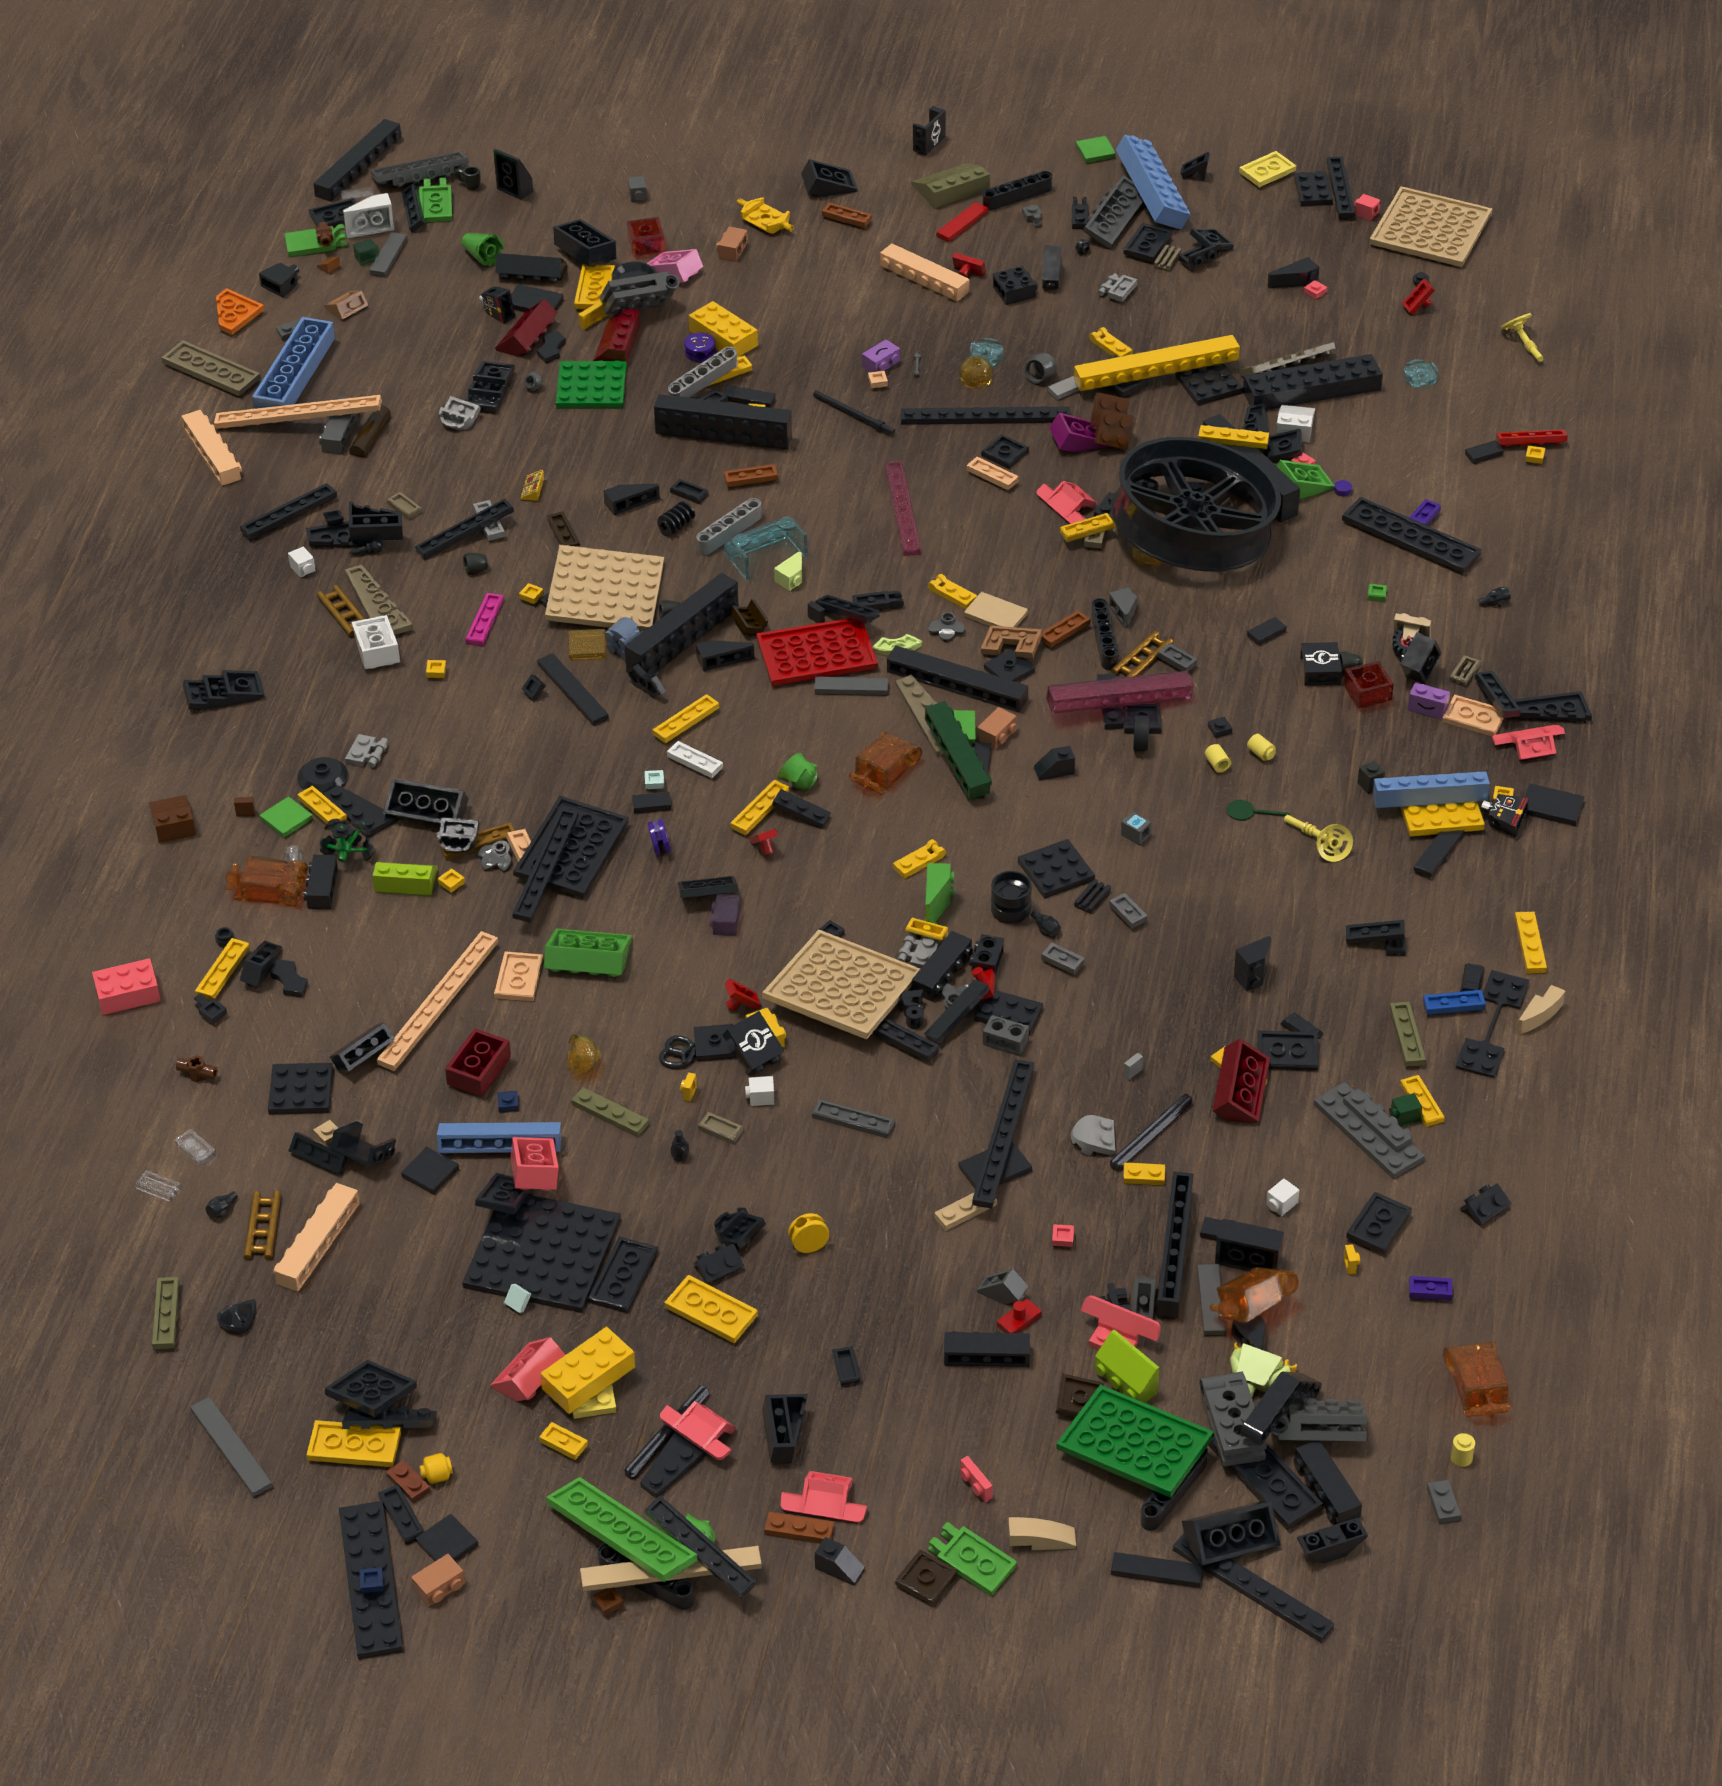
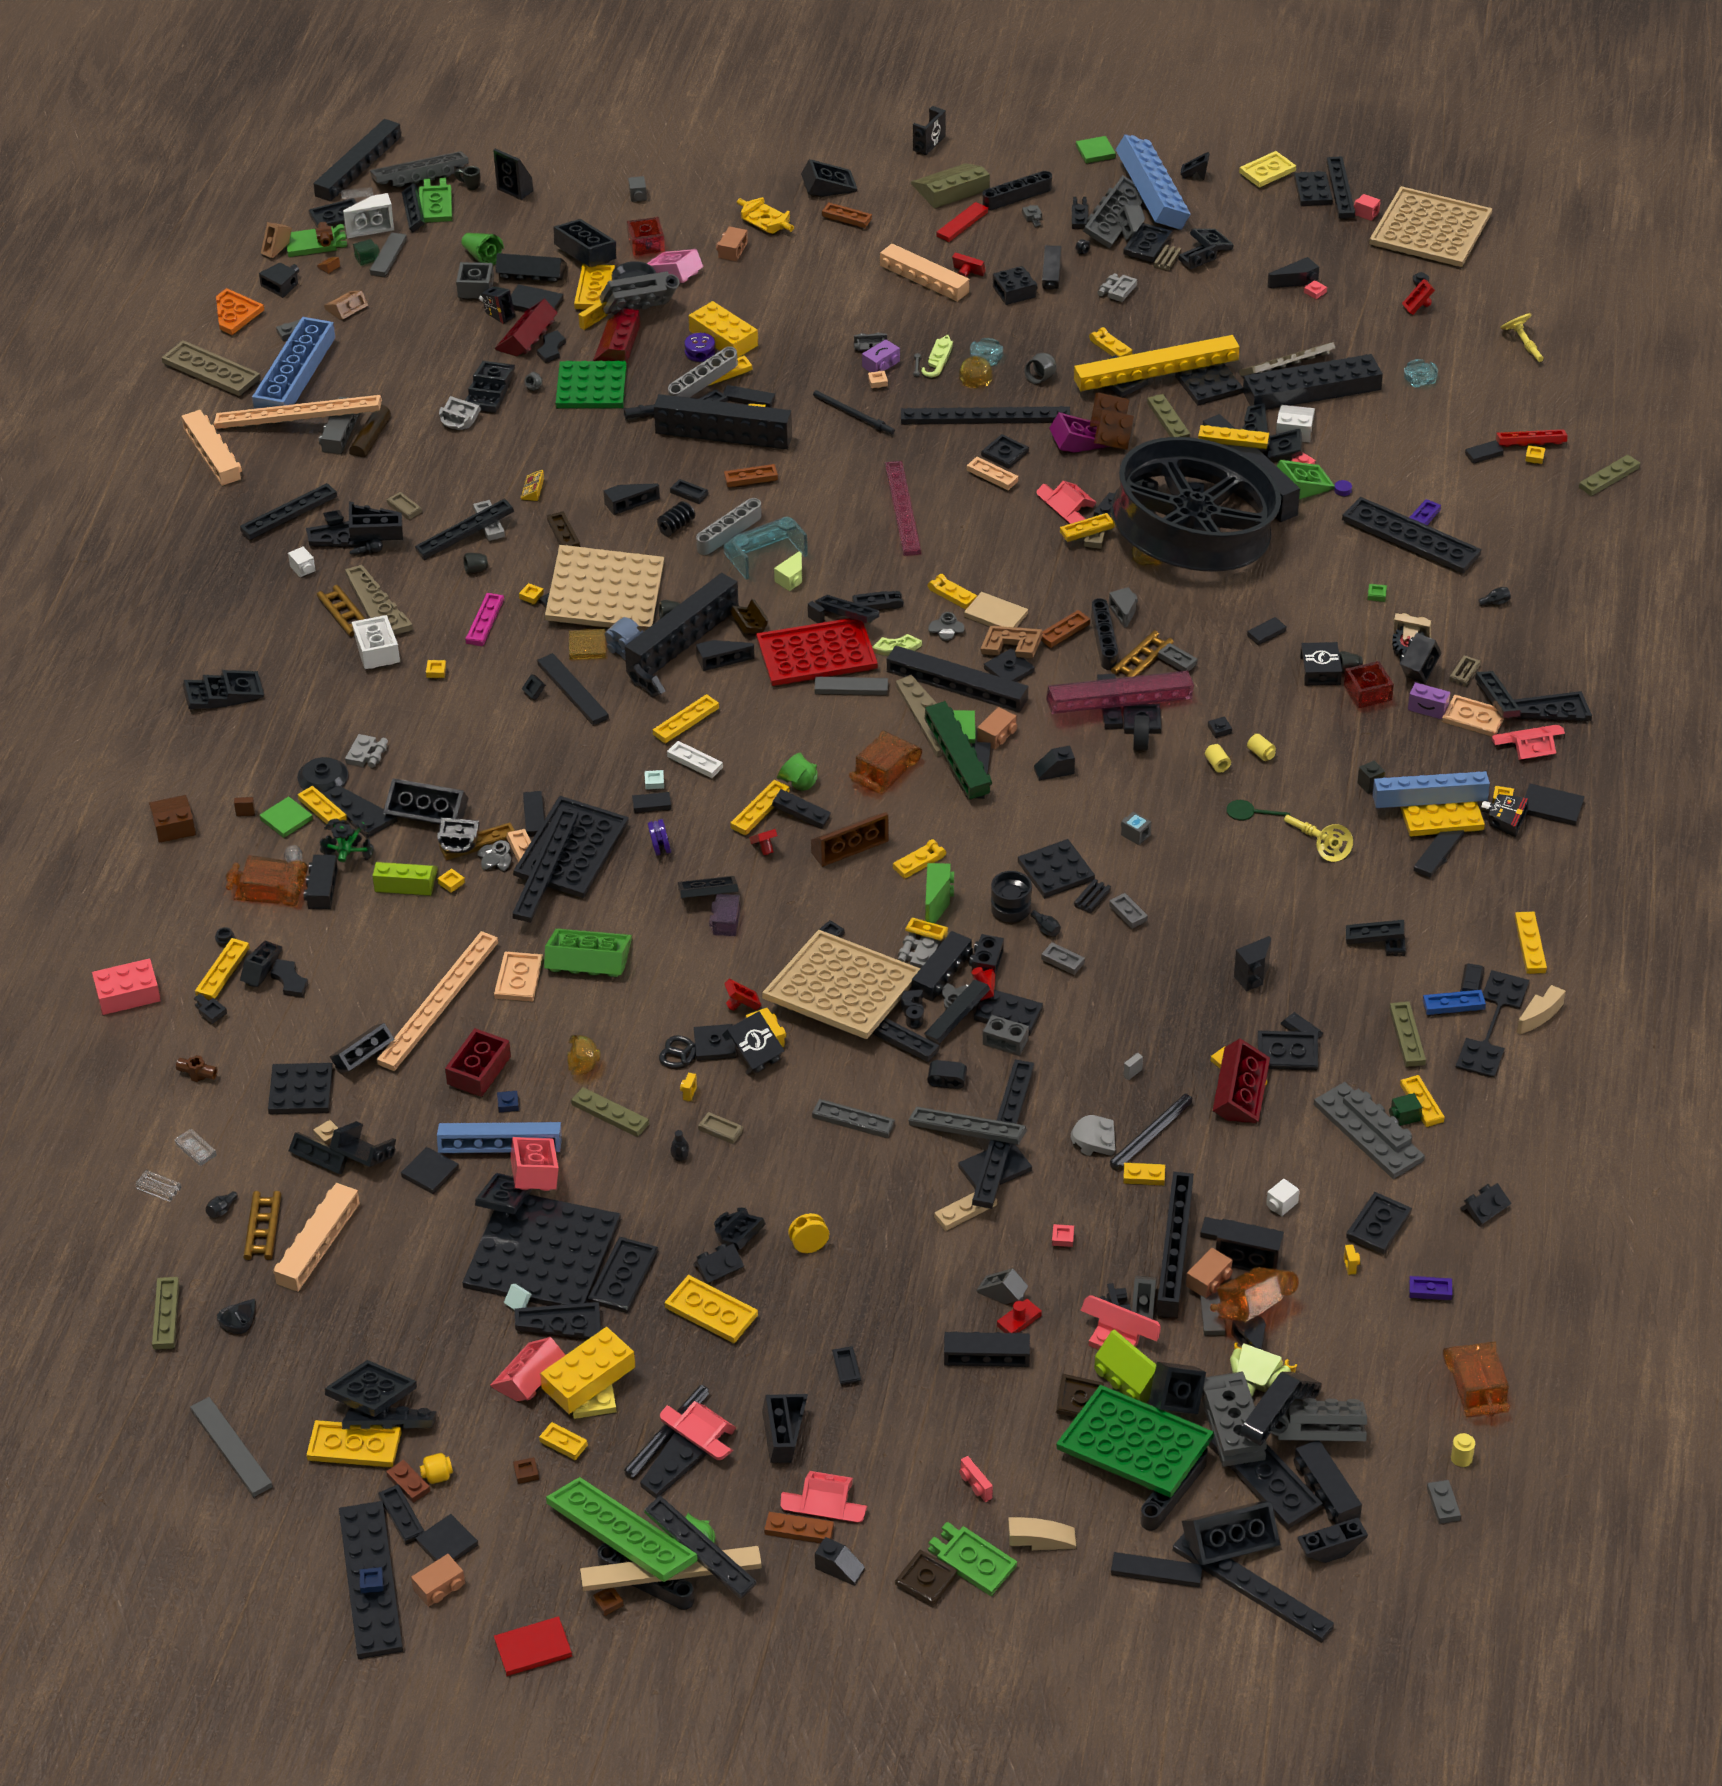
(275, 239): none -> medium nougat slope
(474, 279): none -> dark grey brick
(526, 1470): none -> reddish brown tile
(532, 1646): none -> red tile
(533, 811): none -> black tile
(562, 1320): none -> black wing
(640, 411): none -> black pin
(760, 1091): white brick -> none
(851, 839): none -> reddish brown slope
(862, 340): none -> dark grey hinge
(939, 356): none -> yellowish green plate
(947, 1074): none -> black beam
(967, 1125): none -> dark grey tile
(1063, 388): light grey tile -> none
(1130, 220): none -> dark grey slope
(1167, 416): none -> olive plate
(1177, 1387): none -> black brick
(1209, 1273): none -> nougat brick
(1609, 475): none -> olive plate

